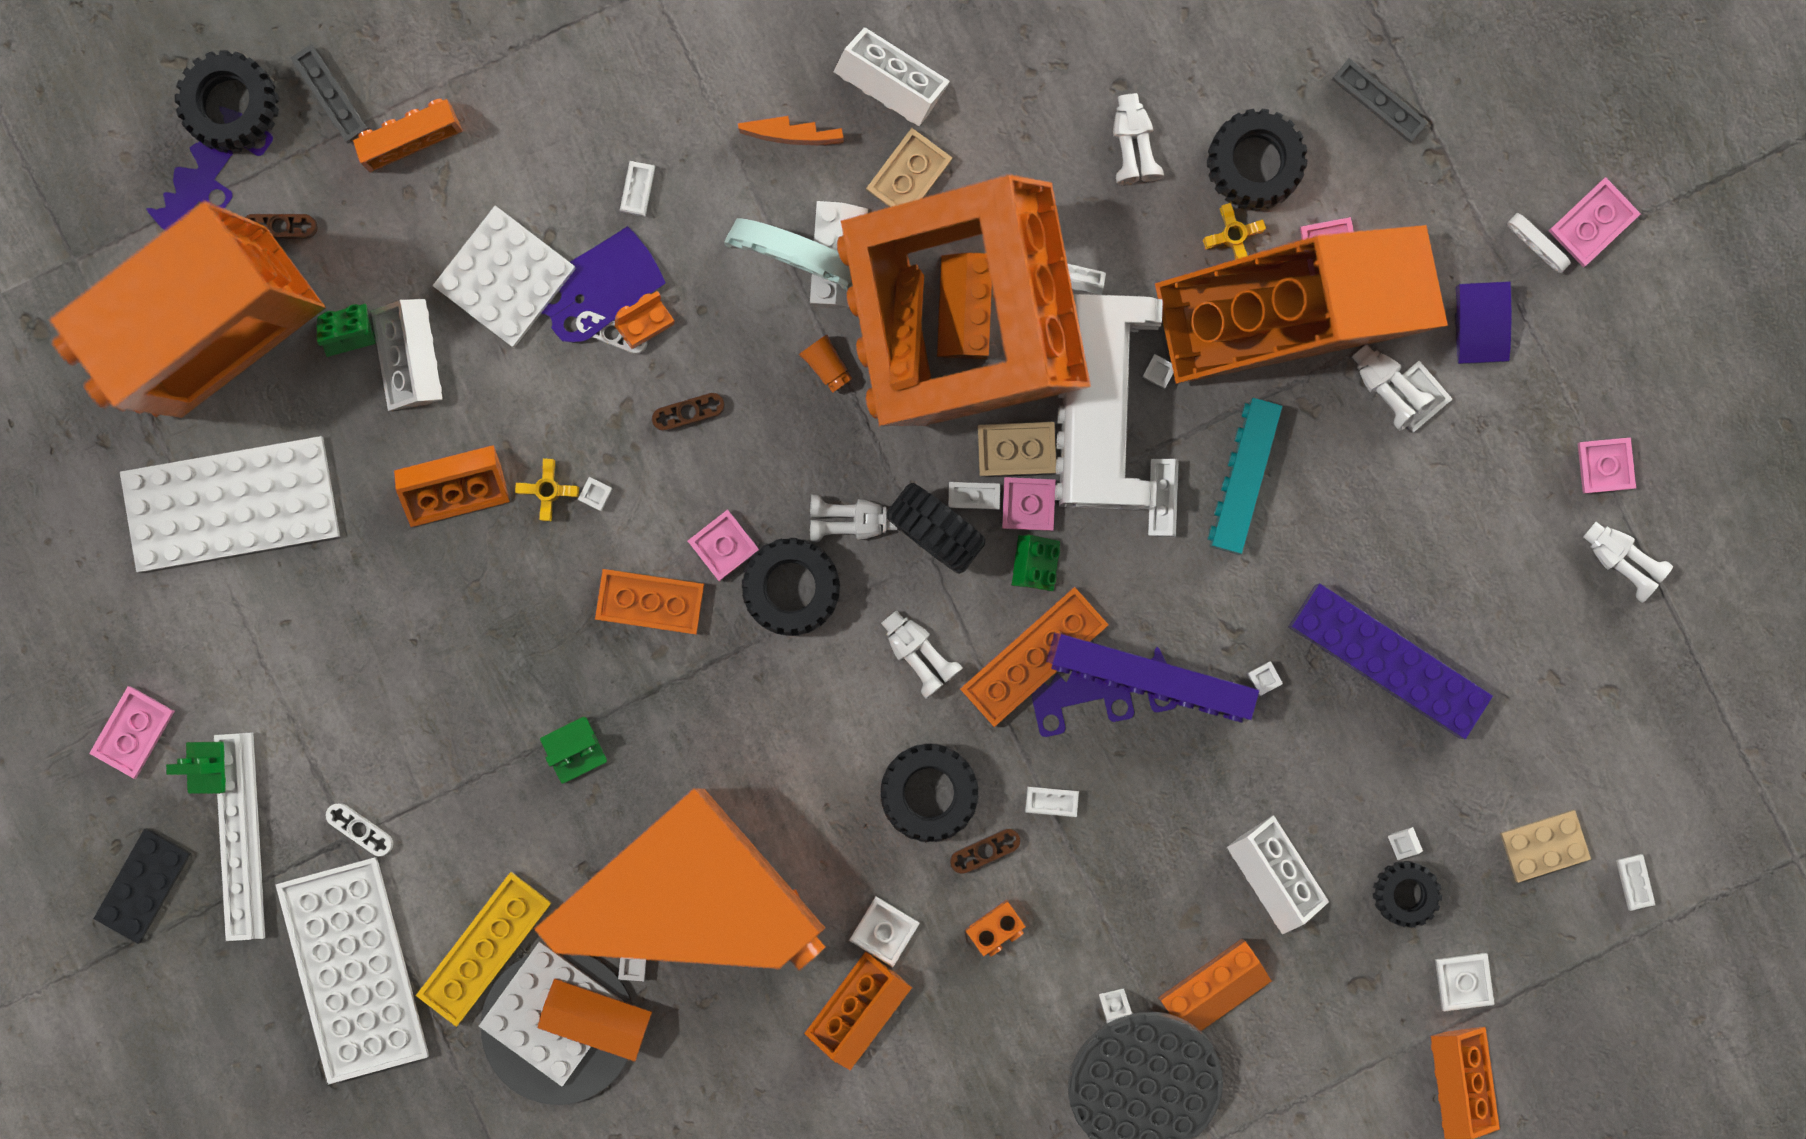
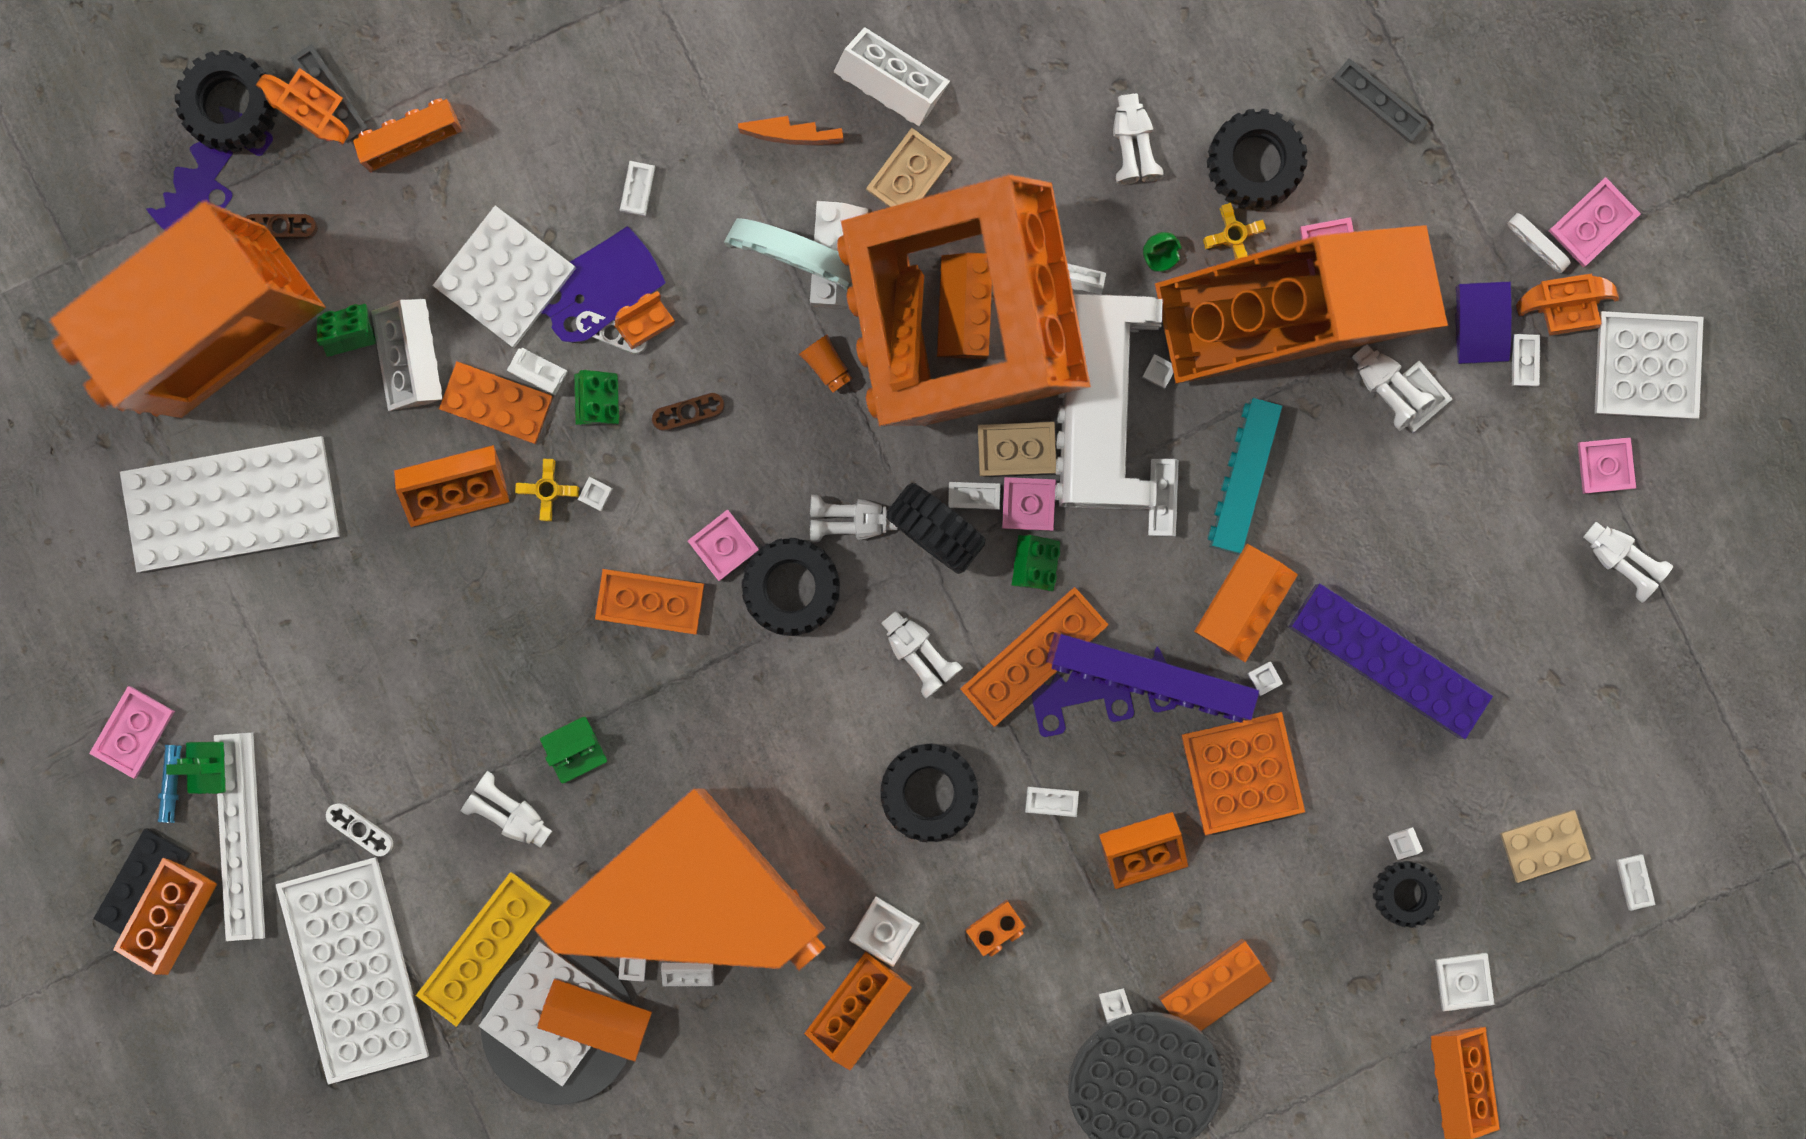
(165, 917): none -> orange slope
(169, 786): none -> dark azure pin
(306, 103): none -> orange plate
(496, 402): none -> orange plate
(521, 824): none -> white piece
(537, 371): none -> white hinge
(596, 397): none -> green bracket
(687, 974): none -> white plate
(970, 864): reddish brown beam -> none
(1144, 850): none -> orange slope
(1161, 251): none -> green hair
(1243, 773): none -> orange plate
(1246, 603): none -> orange slope
(1278, 875): white slope -> none
(1525, 360): none -> white plate
(1568, 302): none -> orange plate
(1649, 365): none -> white plate

